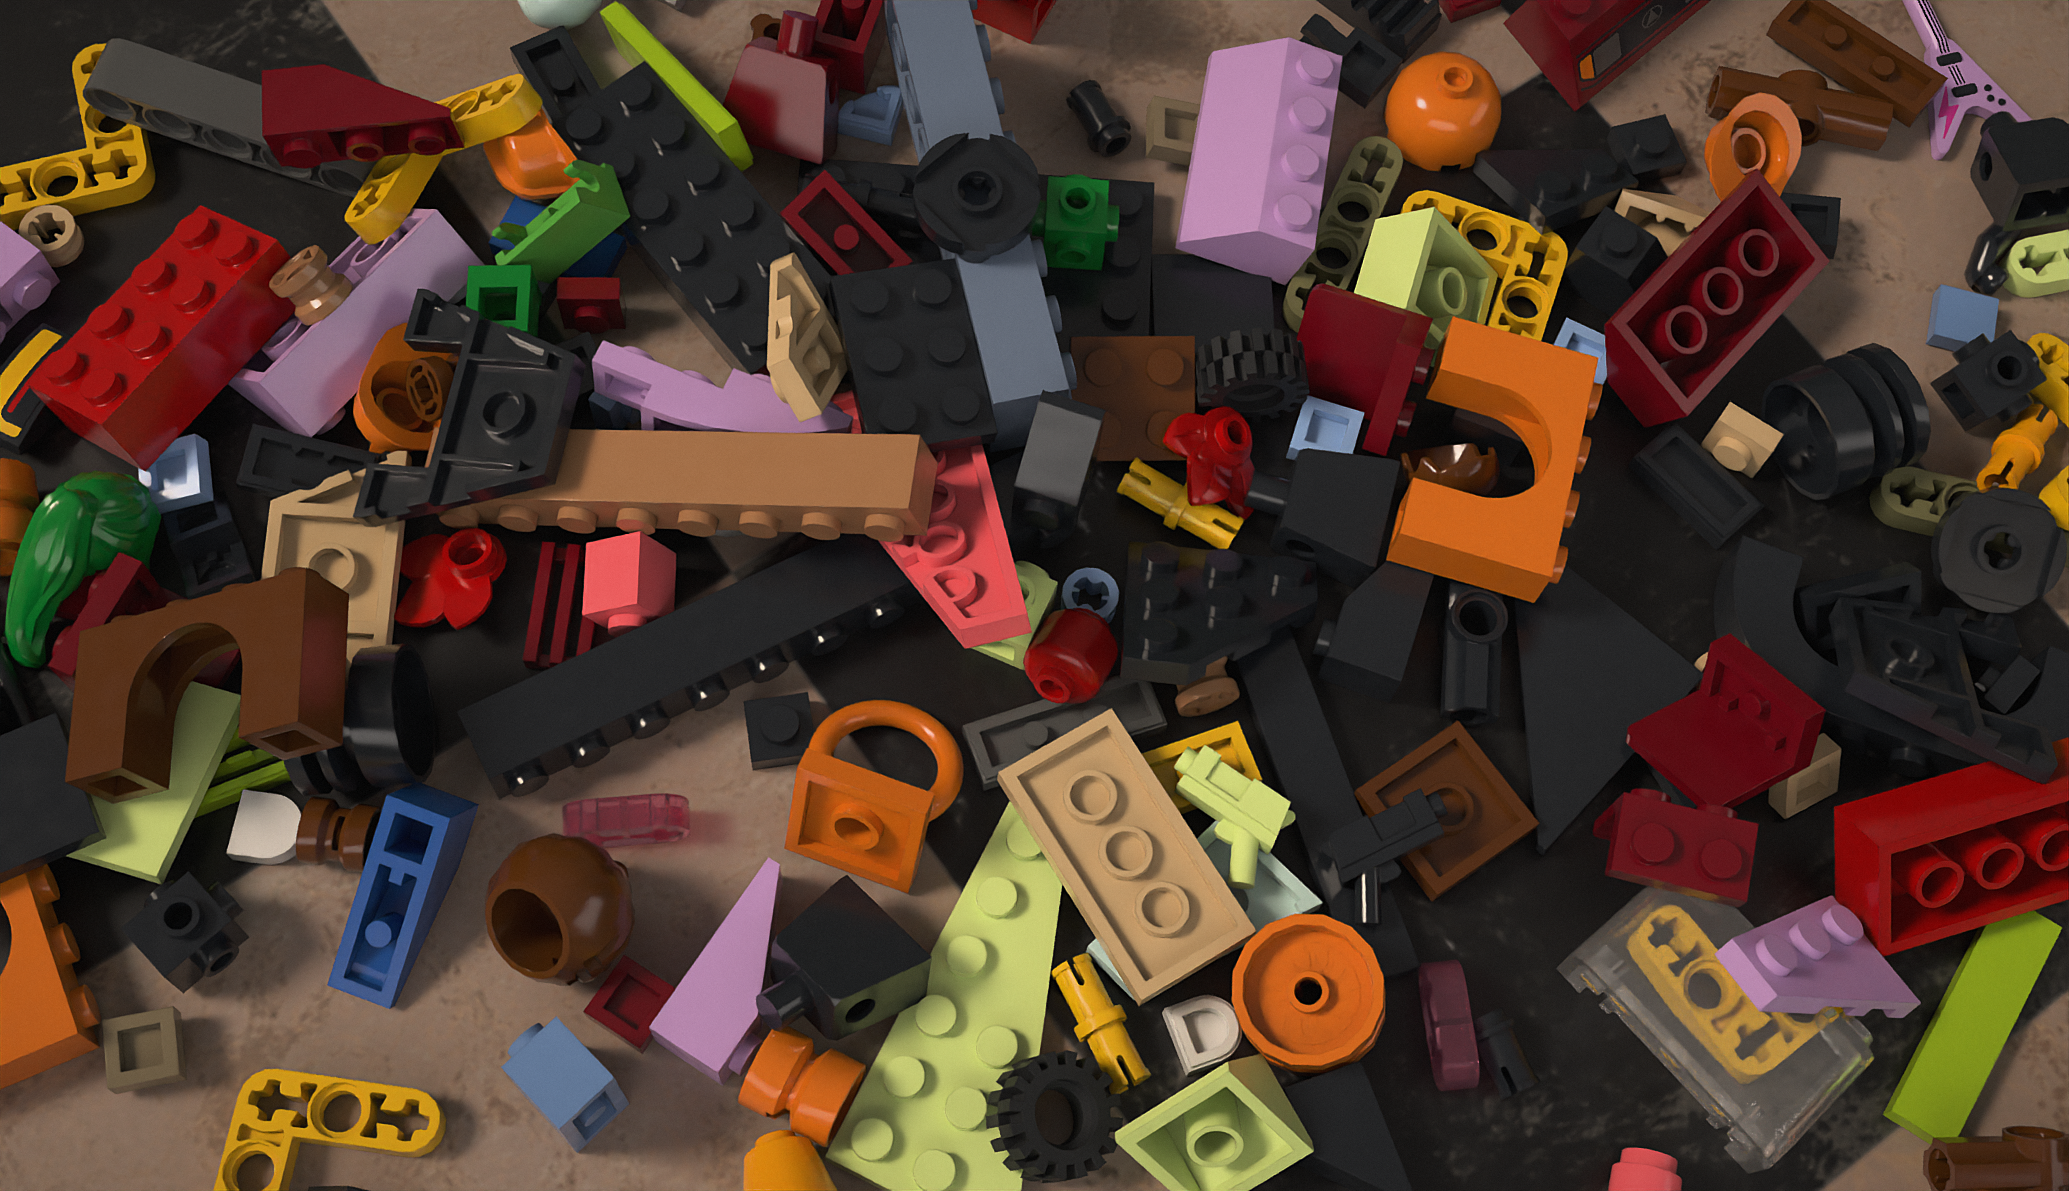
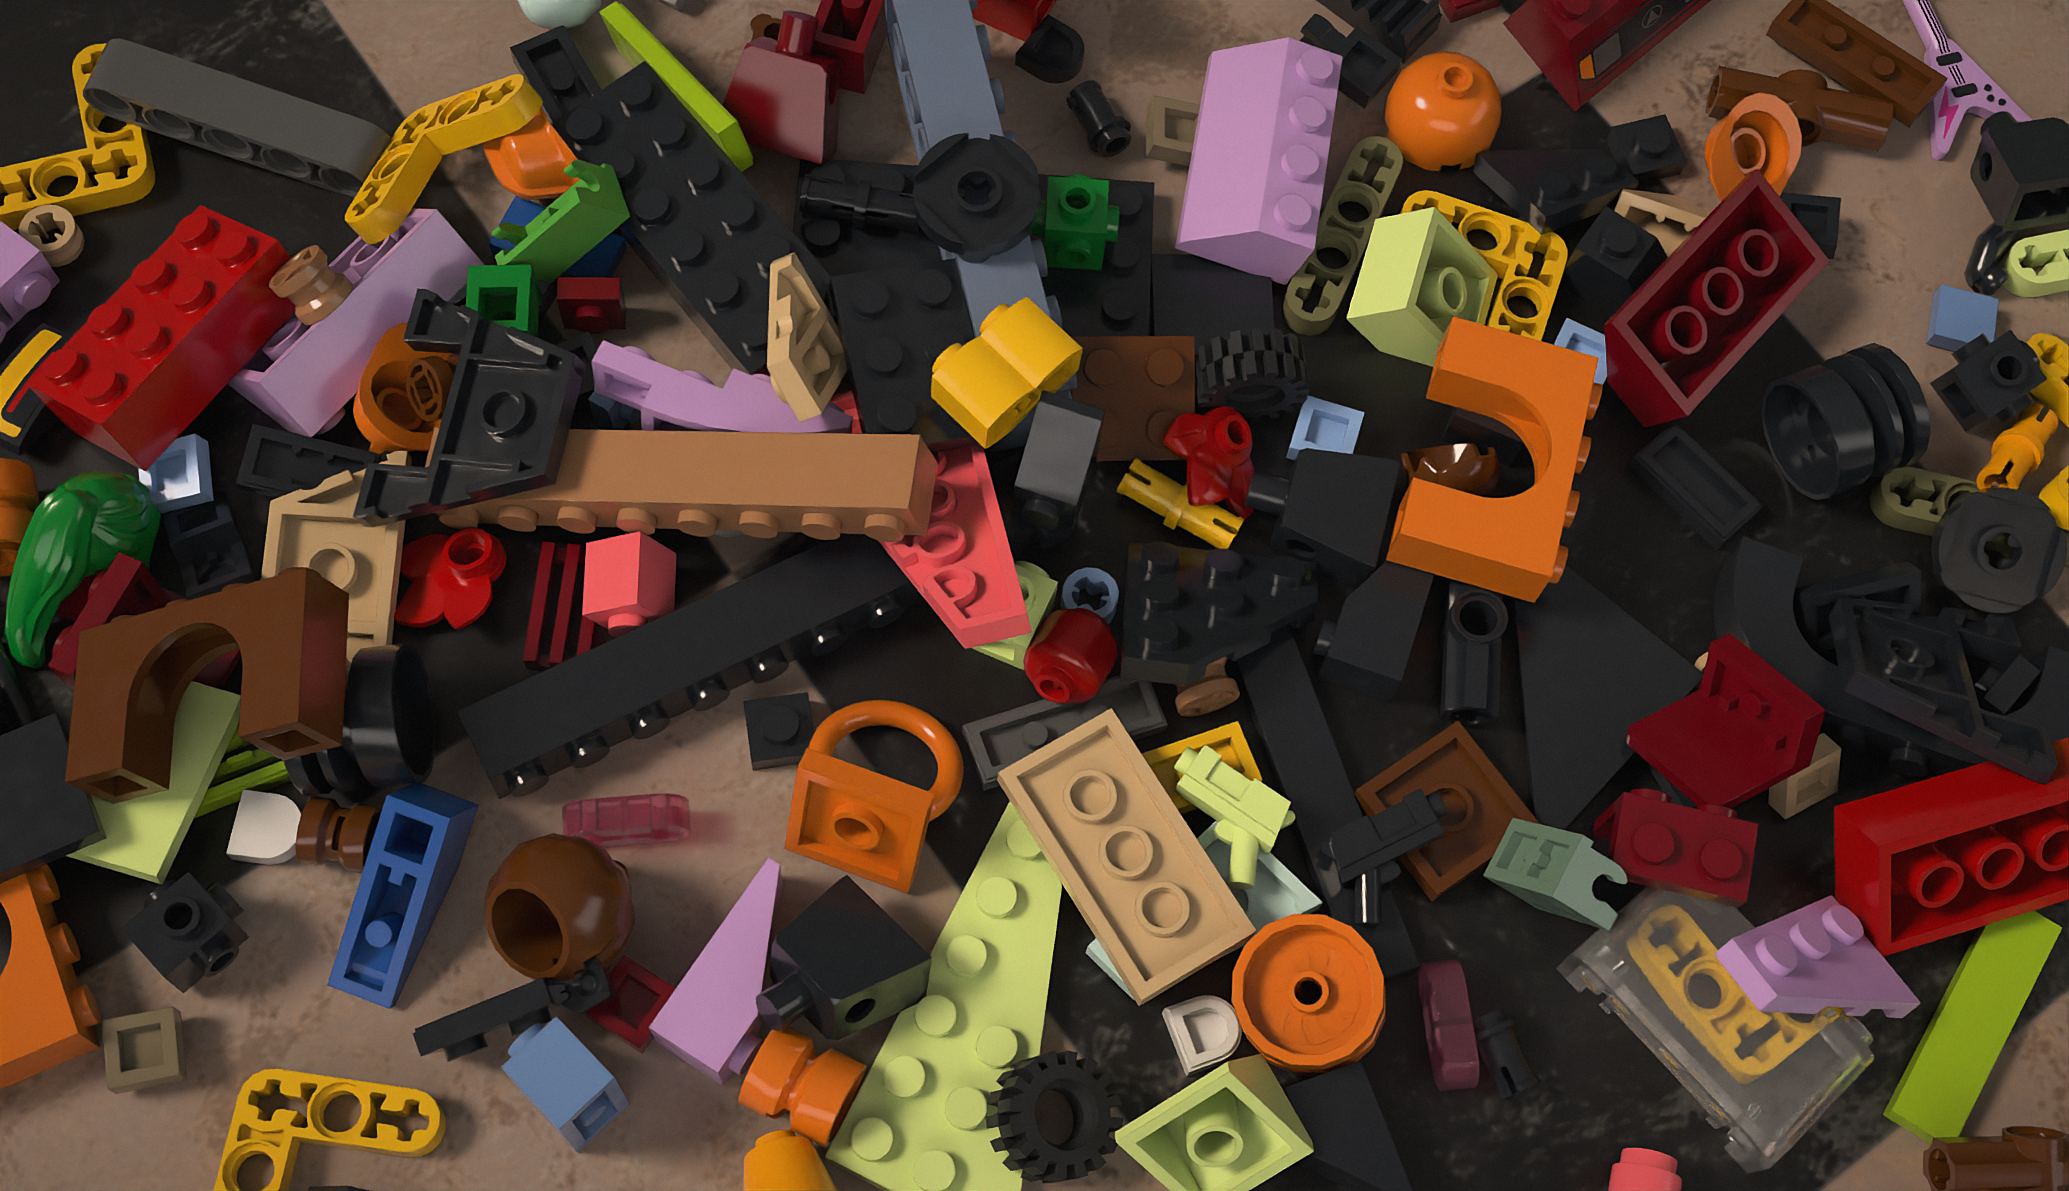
(336, 116): dark red slope -> none
(519, 1008): none -> black hinge
(840, 230): dark red brick -> none
(873, 115): light blue tile -> none
(1004, 370): none -> yellow brick
(1052, 52): none -> black tile
(1100, 1023): yellow pin -> none
(1365, 358): dark red bracket -> none
(1554, 872): none -> sand green hinge
(1741, 440): tan plate -> none

